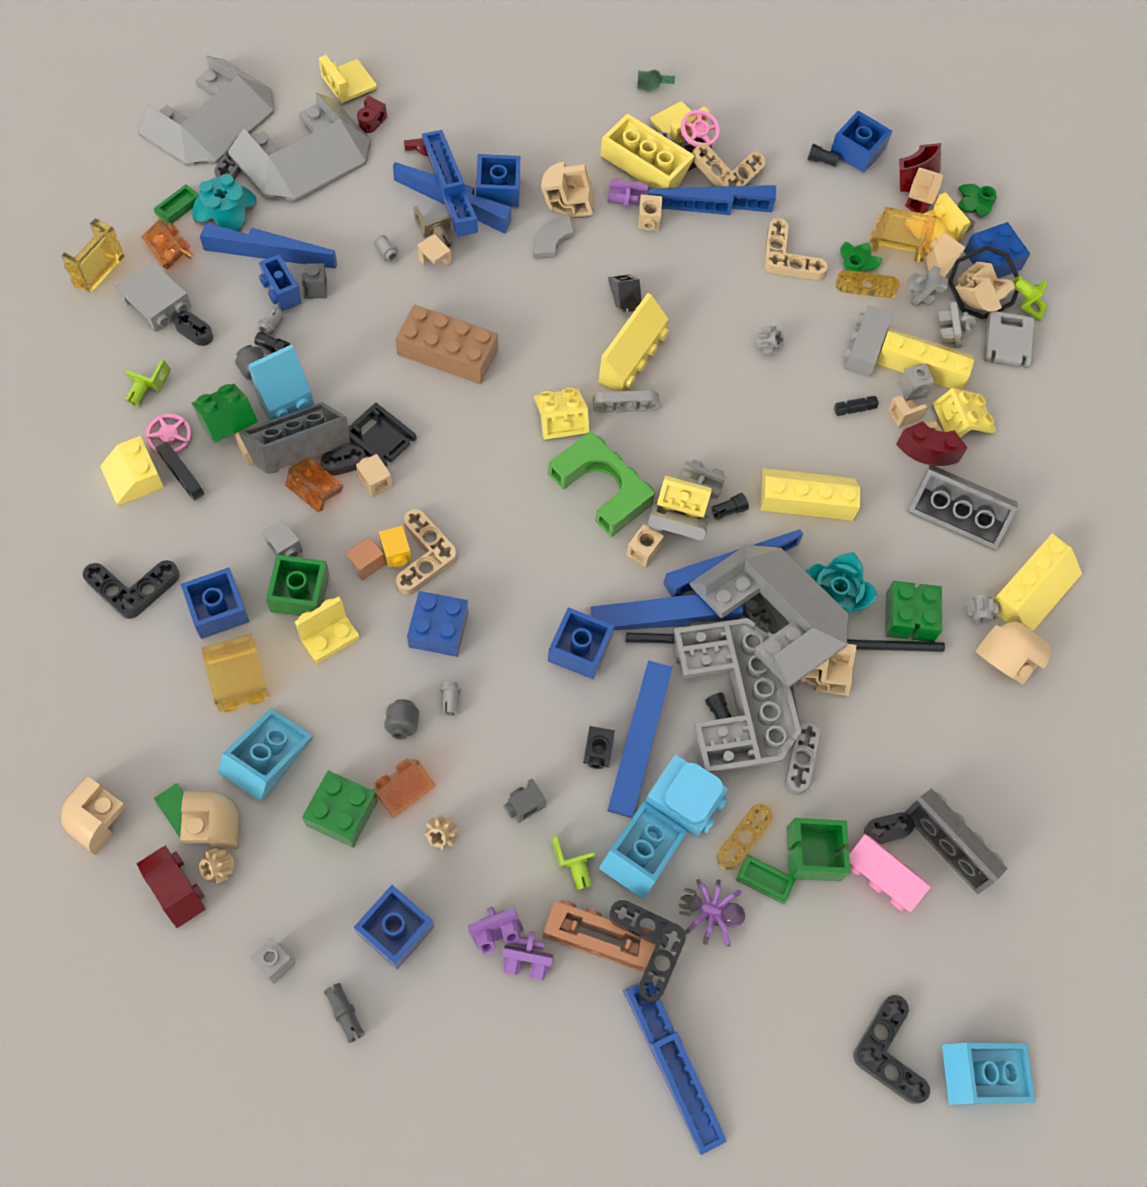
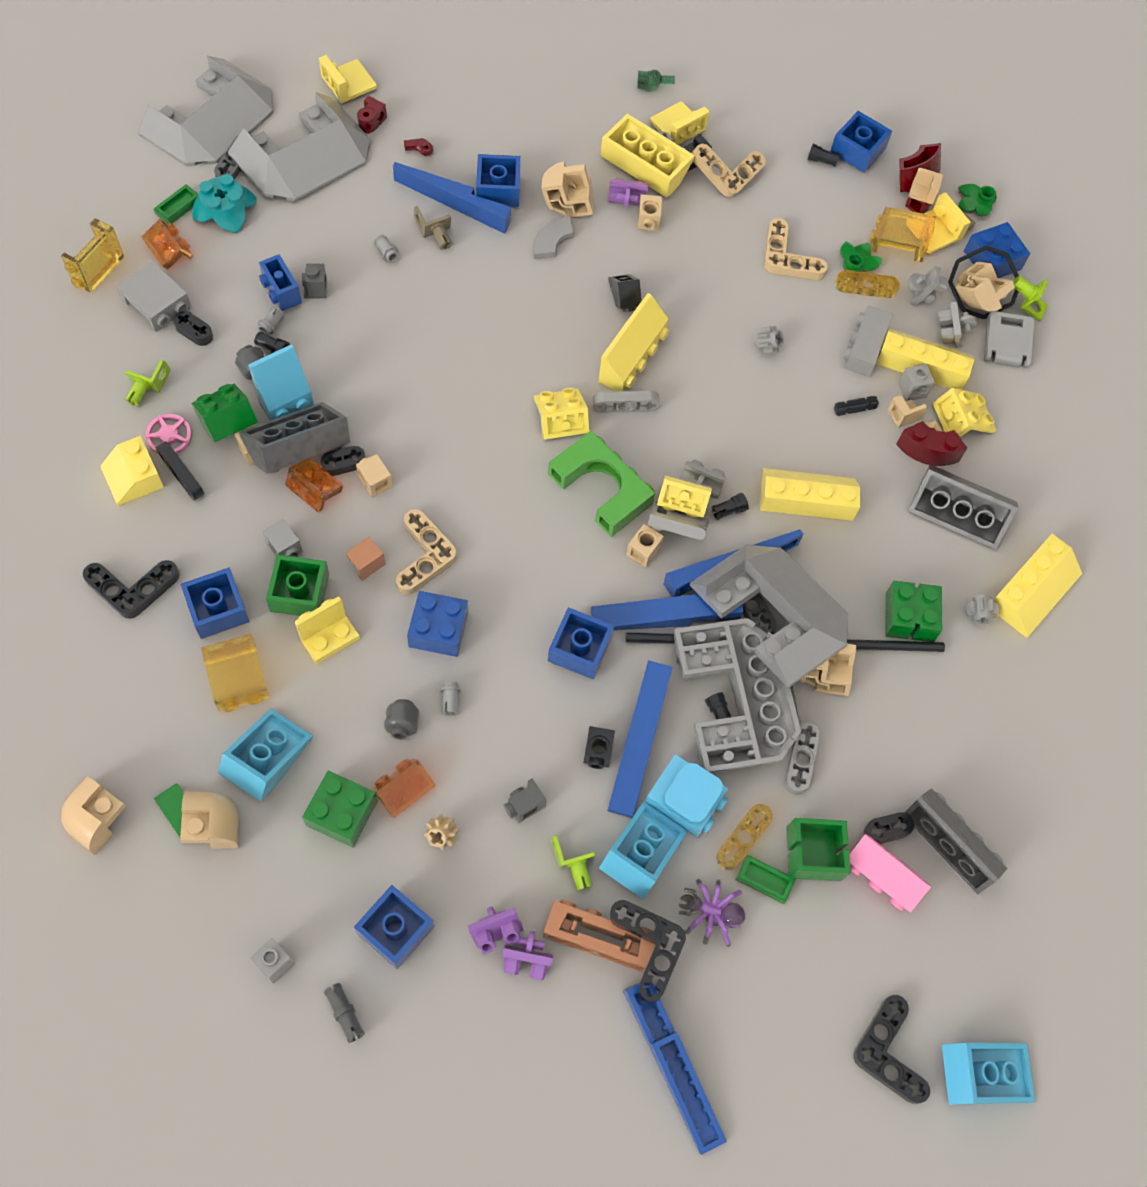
(171, 886): dark red brick -> none
(216, 865): tan gear -> none
(264, 245): blue slope -> none
(385, 438): black container -> none
(395, 547): yellow brick -> none
(433, 250): tan panel -> none
(447, 343): medium nougat brick -> none
(450, 183): blue slope -> none
(699, 128): bright pink wheel -> none
(718, 199): blue slope -> none
(847, 574): teal brick -> none
(943, 253): tan slope -> none
(1015, 650): tan brick -> none

